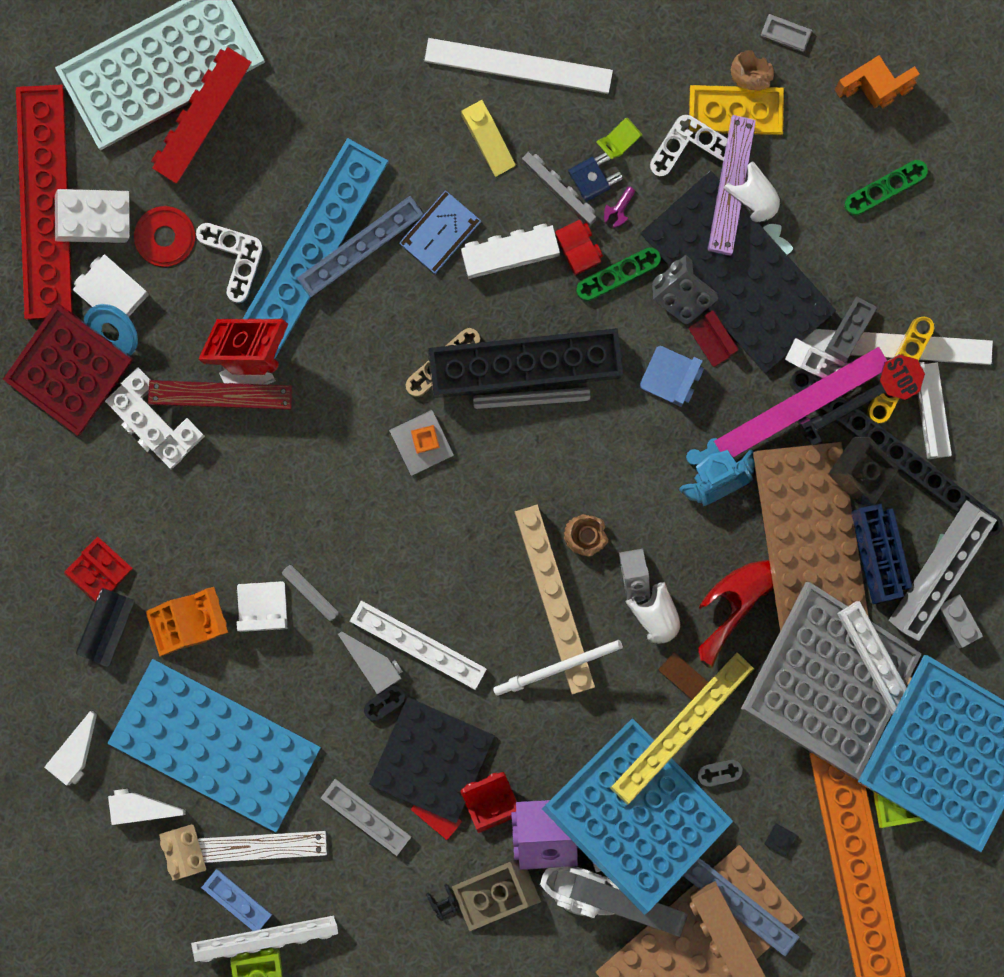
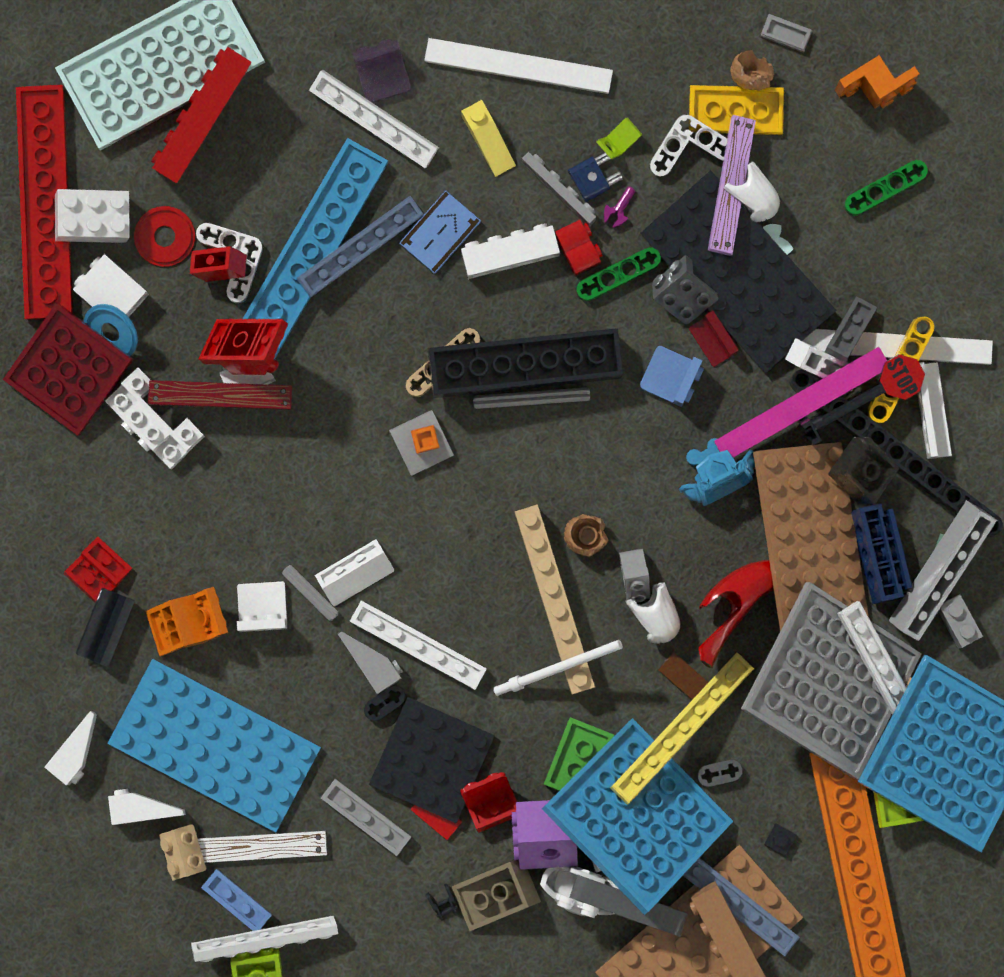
(218, 264): none -> red brick
(354, 573): none -> white panel
(374, 119): none -> white plate
(381, 70): none -> clear purple bracket
(575, 750): none -> bright green plate

